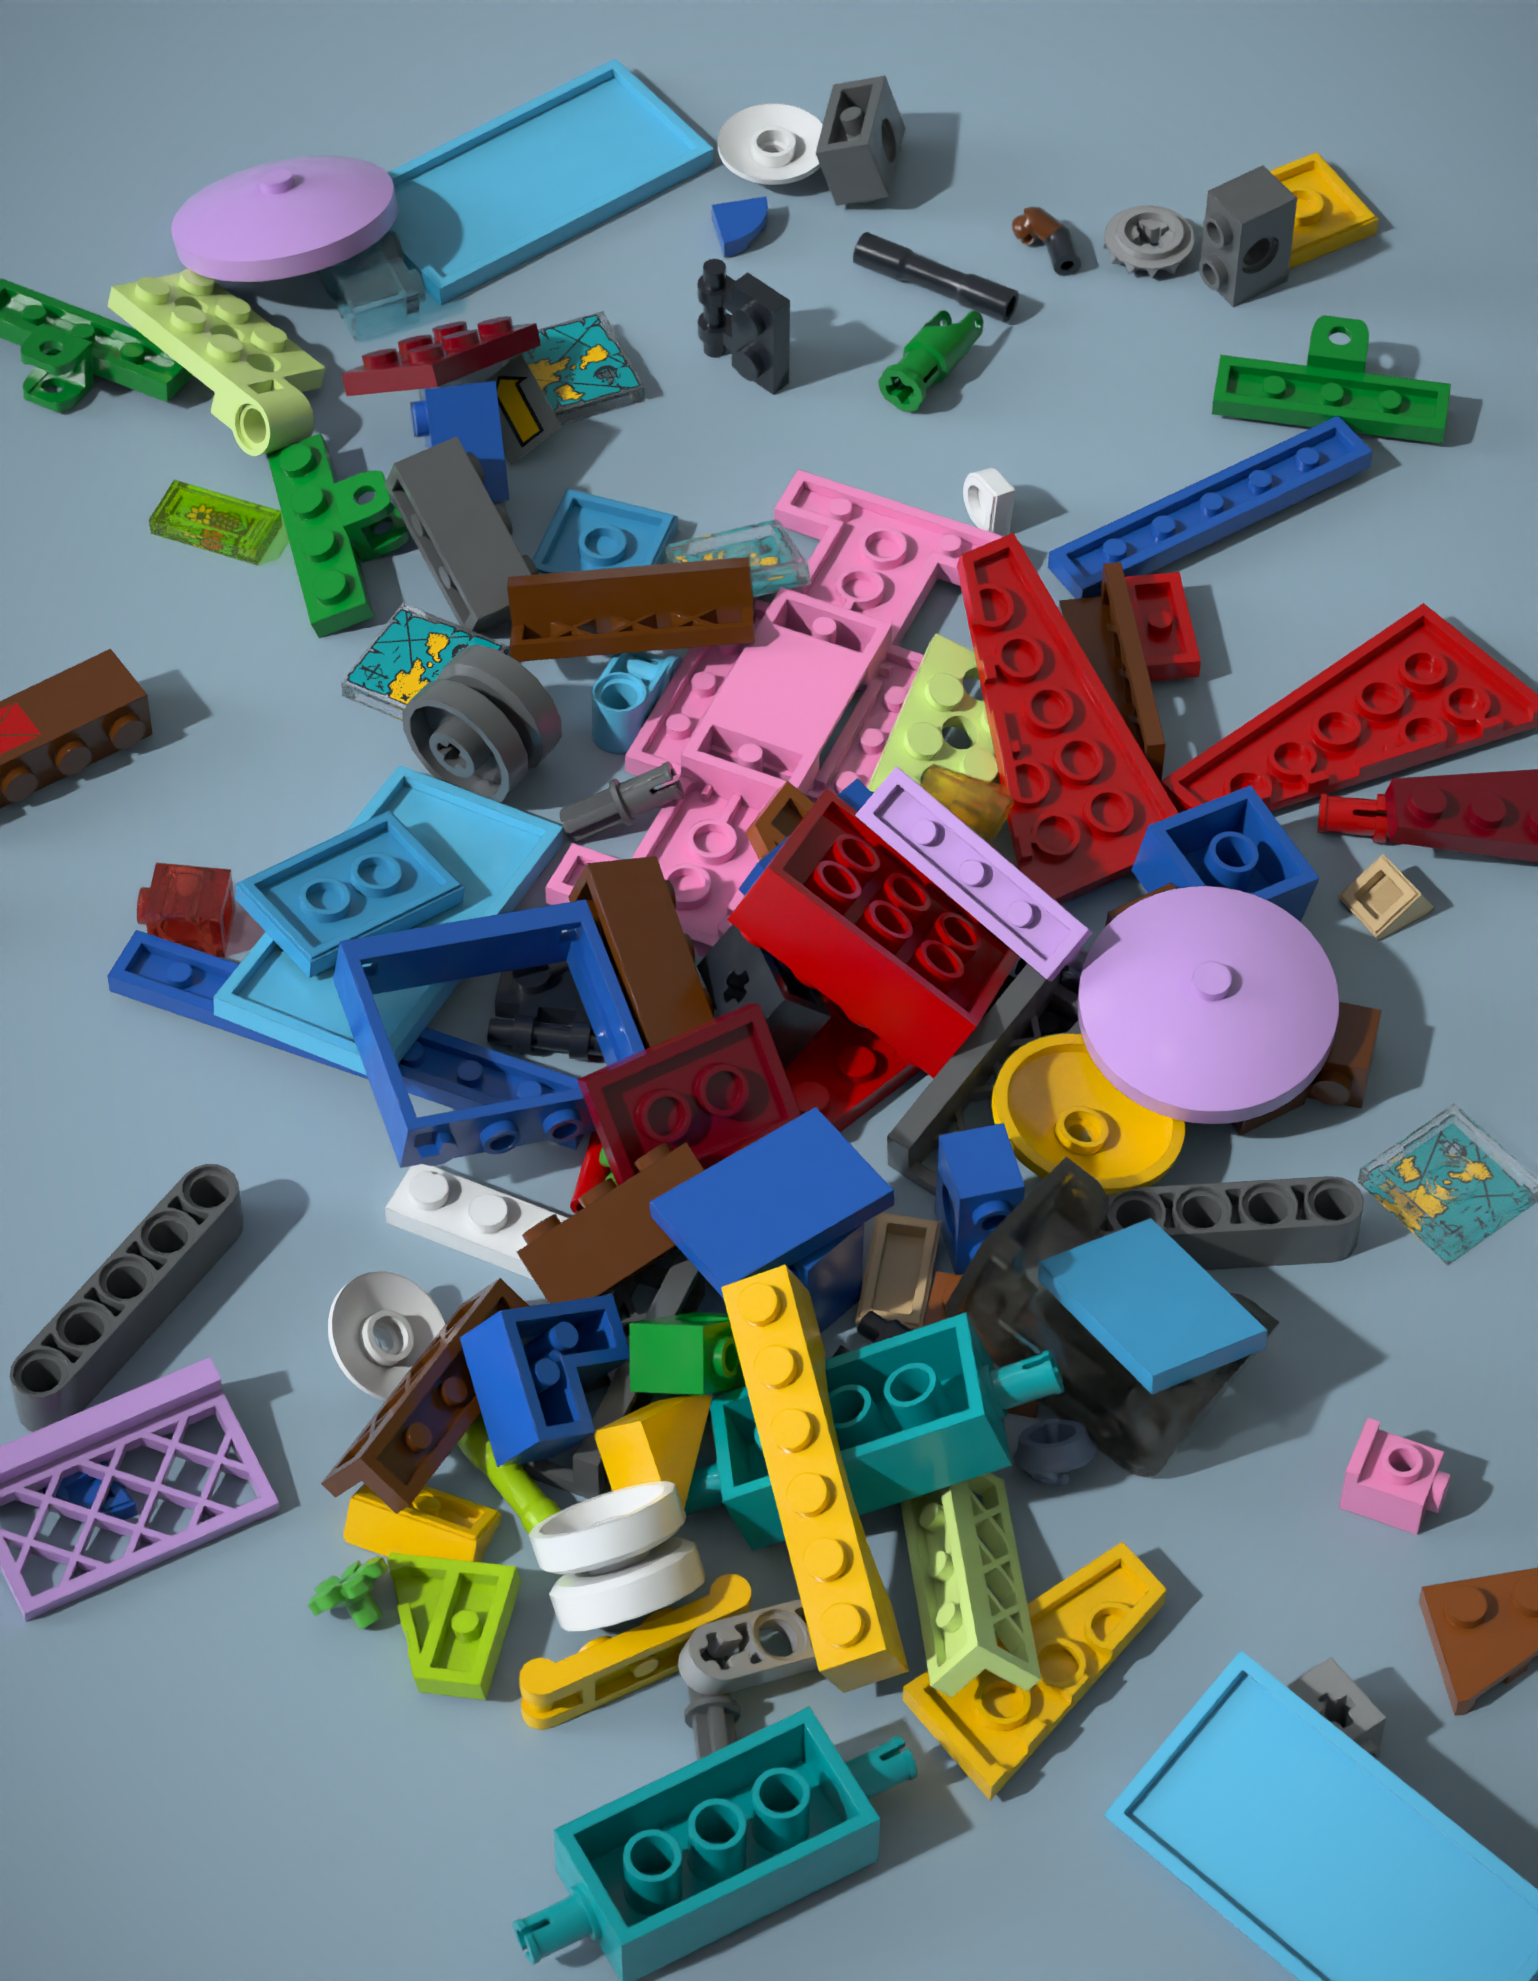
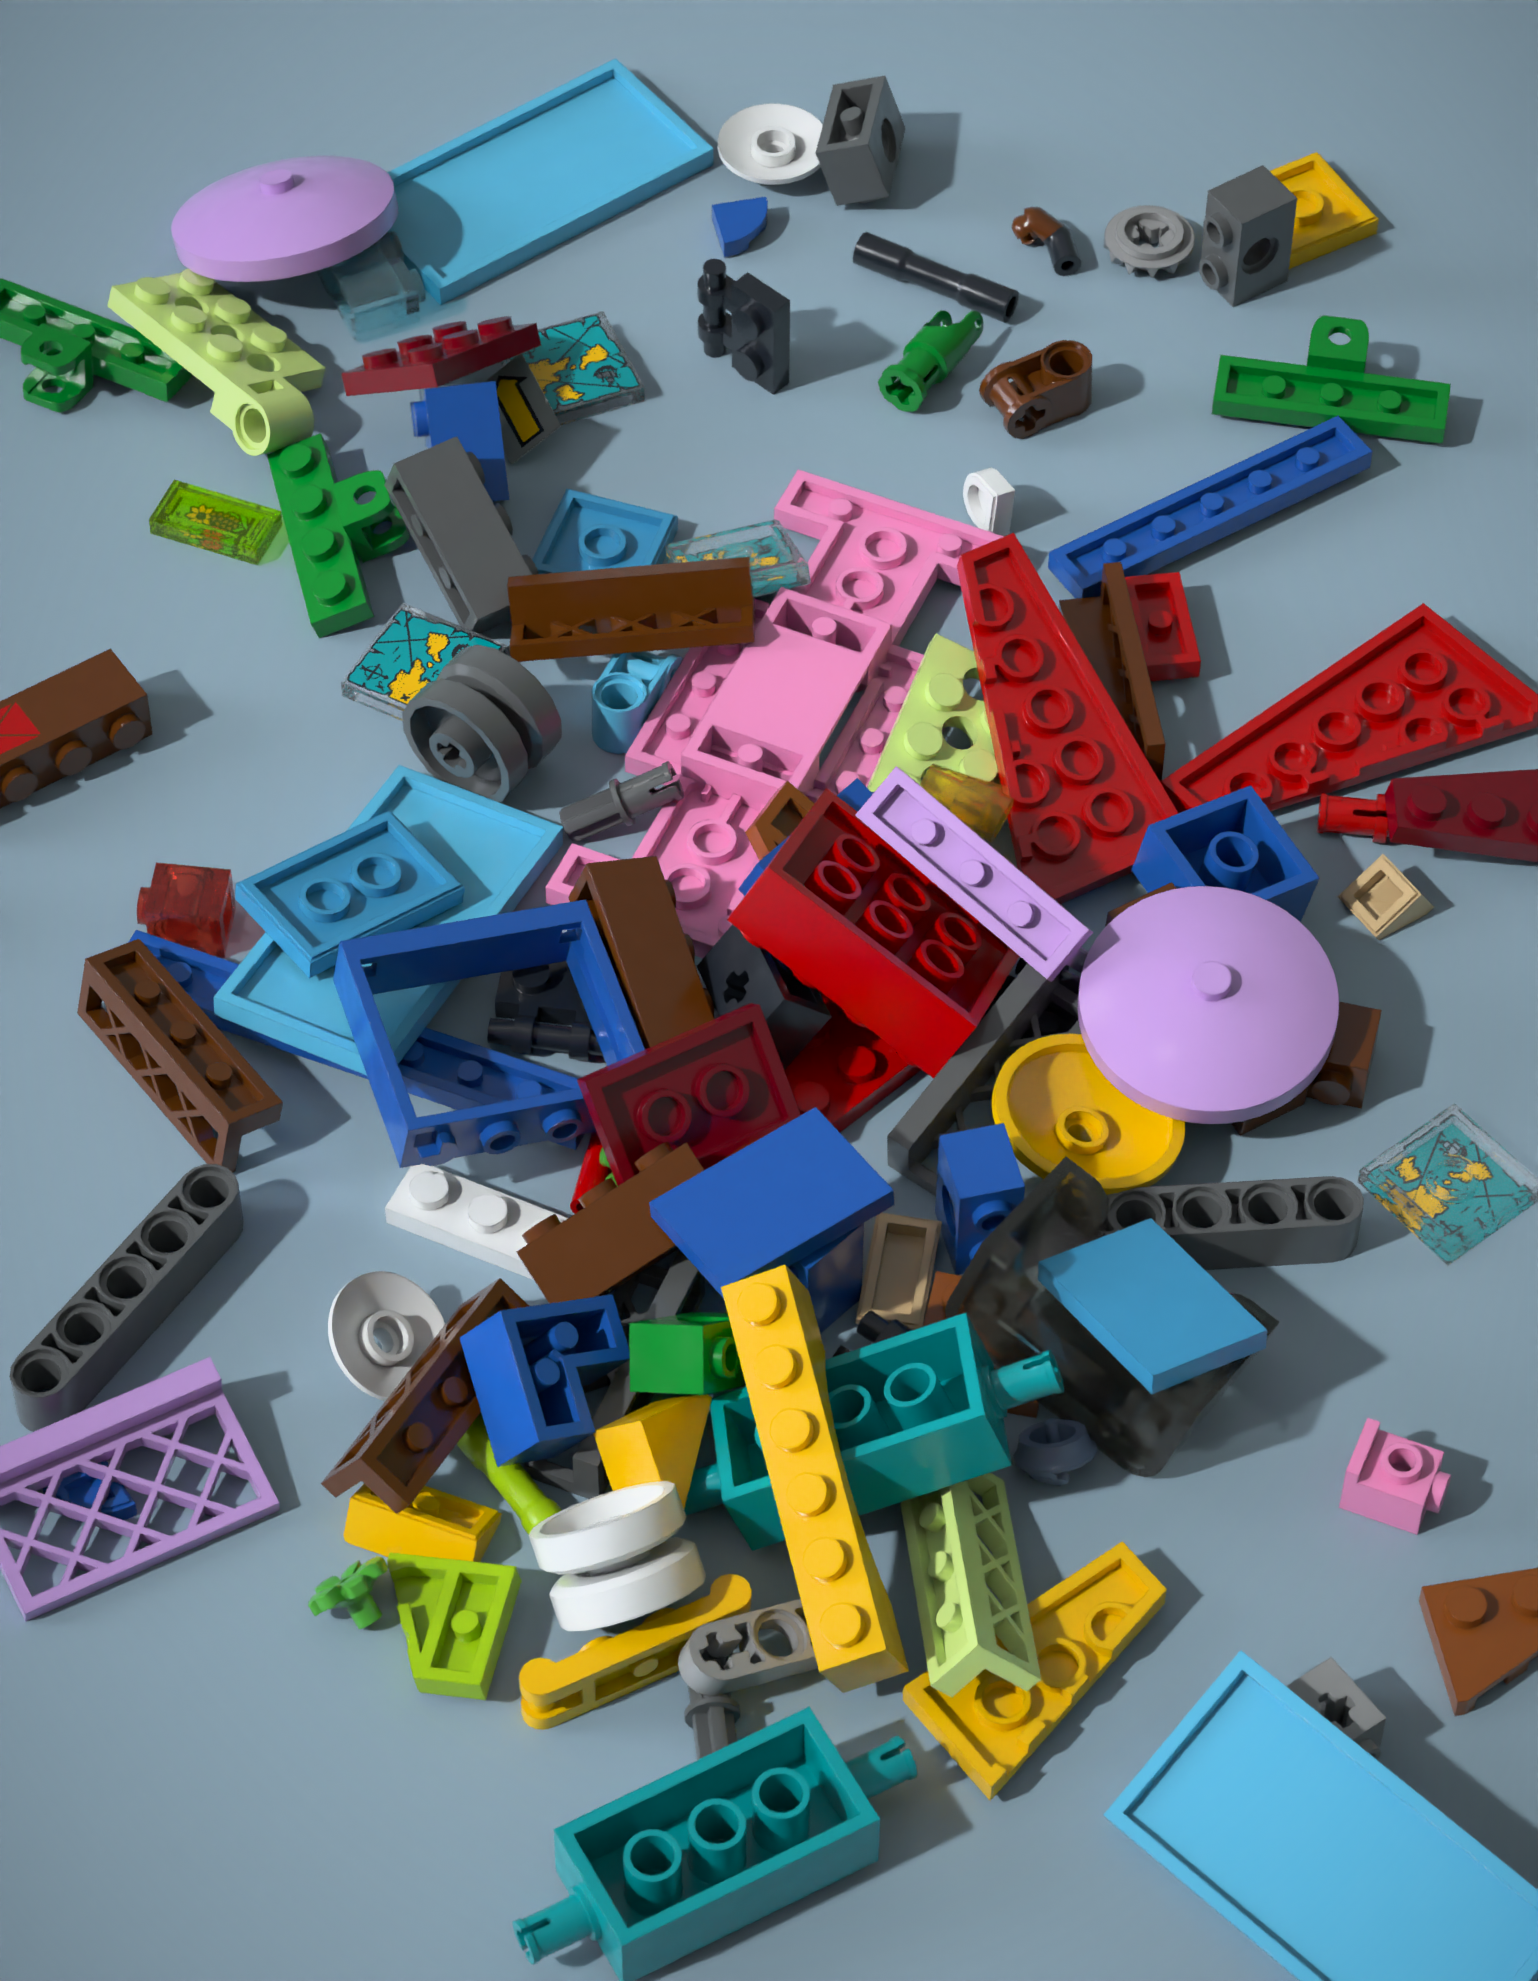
(178, 1049): none -> reddish brown fence
(1044, 387): none -> reddish brown piece

